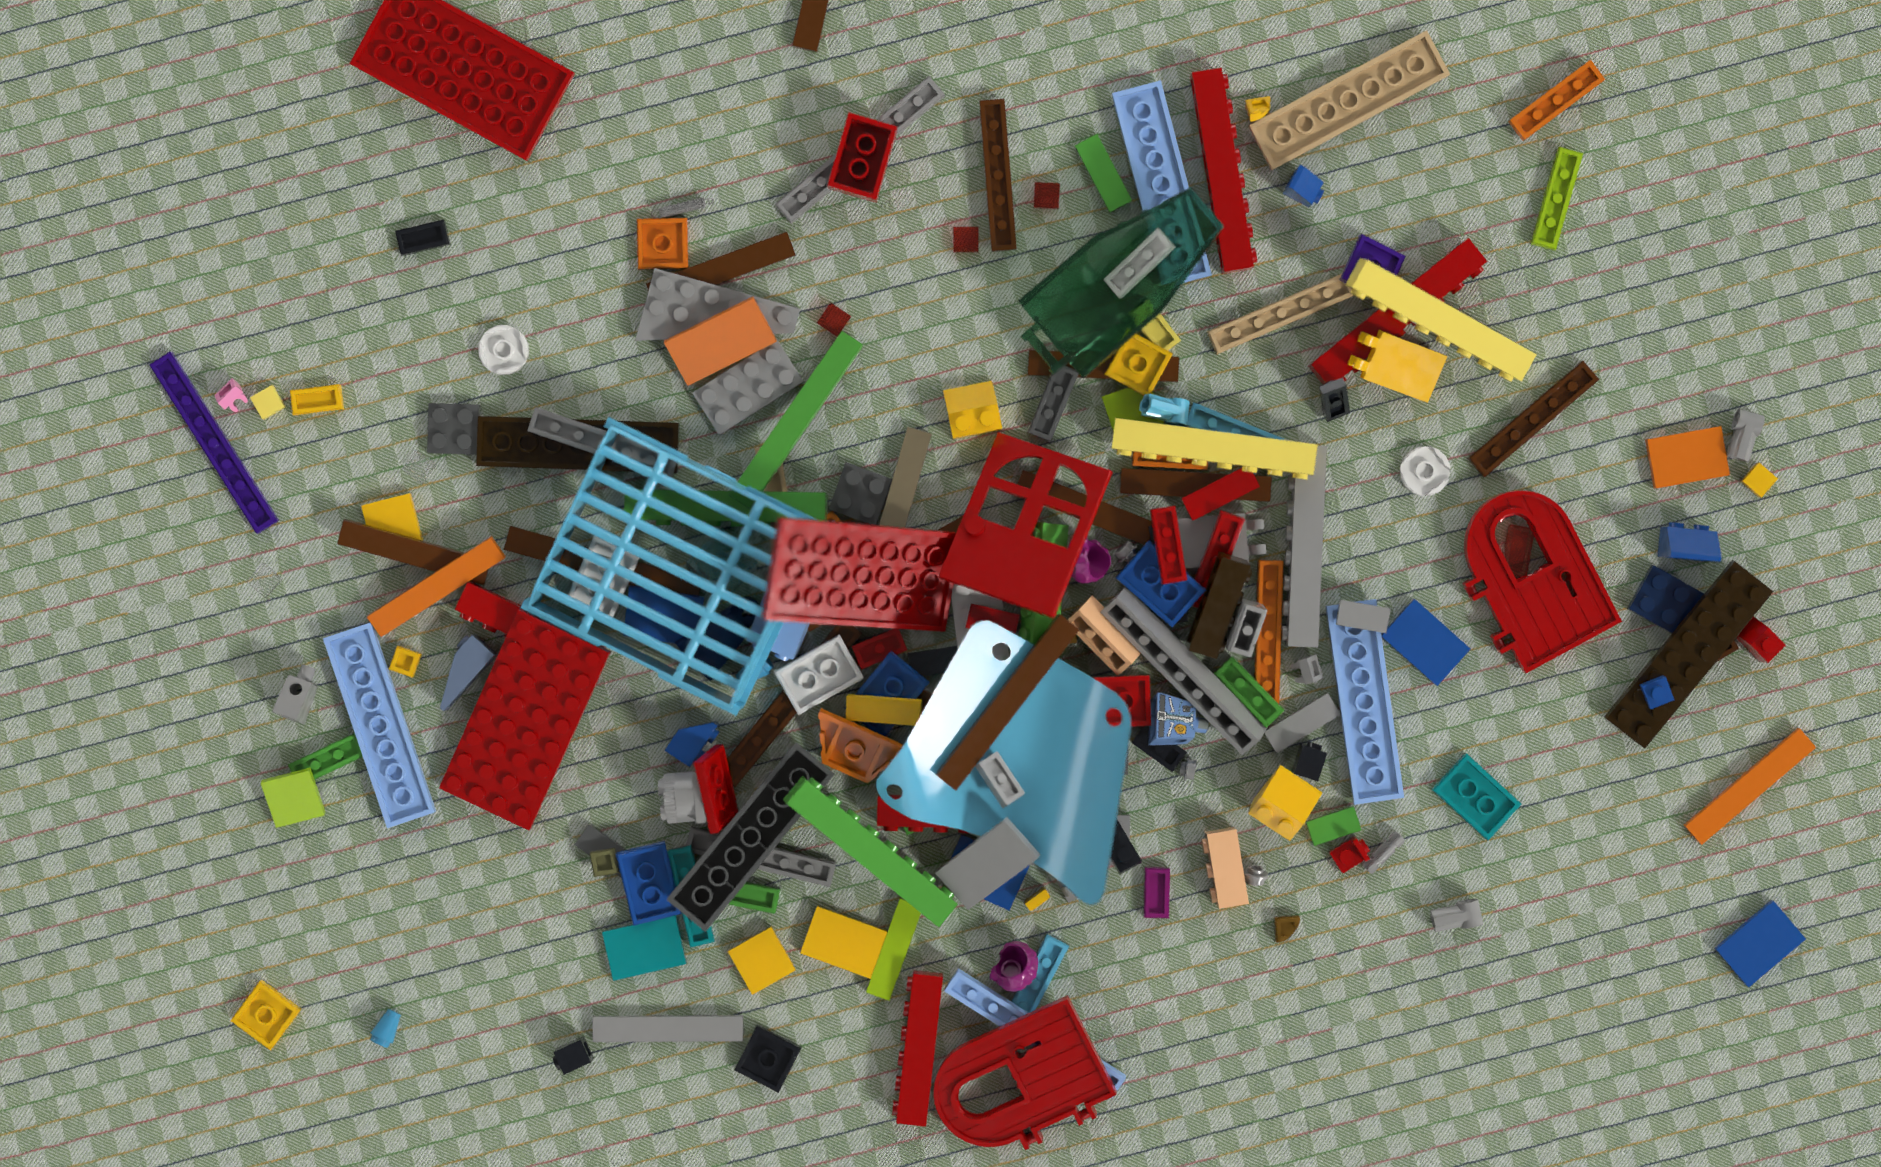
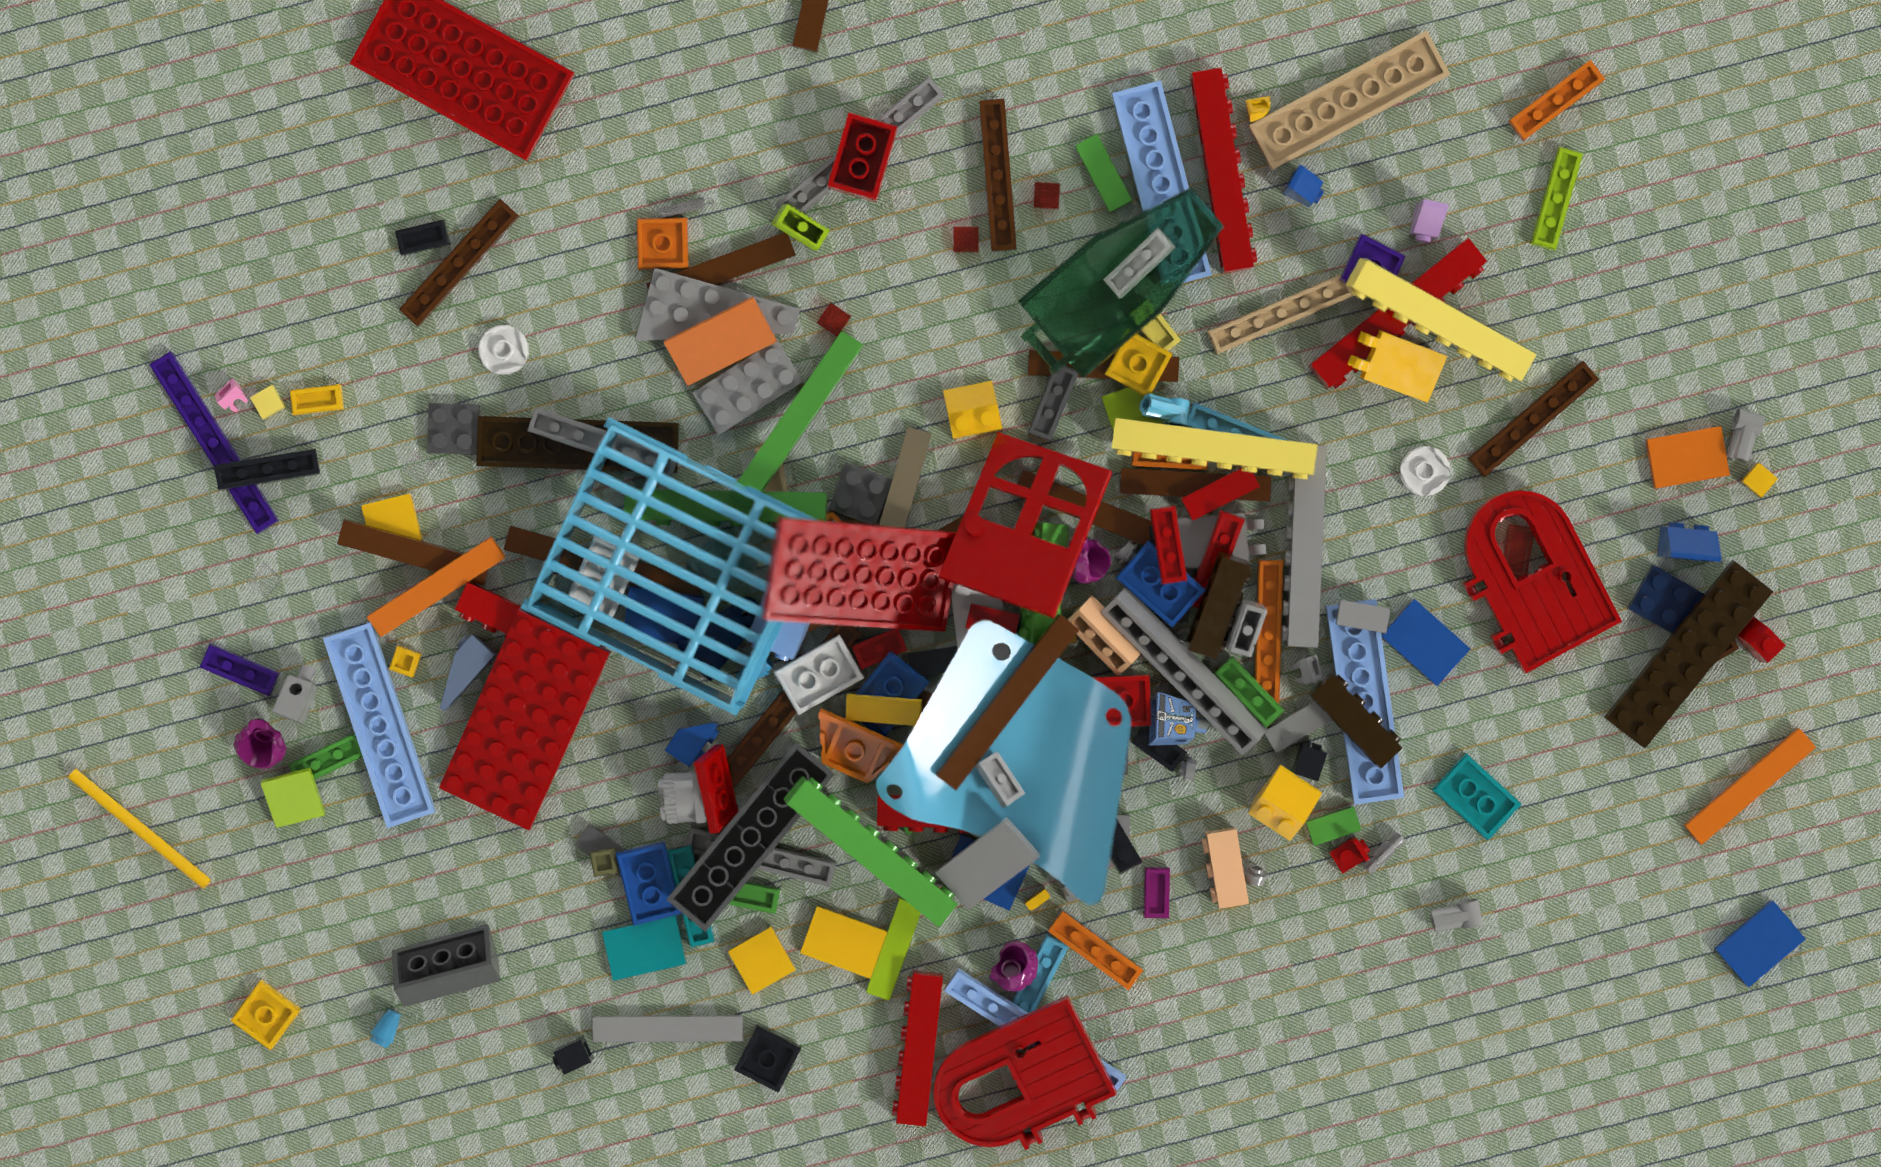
(139, 828): none -> yellow piece
(239, 670): none -> dark purple tile
(259, 745): none -> magenta hair
(267, 469): none -> black plate
(445, 965): none -> dark grey slope
(459, 262): none -> reddish brown tile
(800, 226): none -> lime brick
(1095, 950): none -> orange plate
(1285, 927): pearl gold tile -> none
(1334, 399): black plate -> none
(1355, 720): none -> dark brown brick
(1428, 220): none -> lavender slope
(1656, 692): blue plate -> none

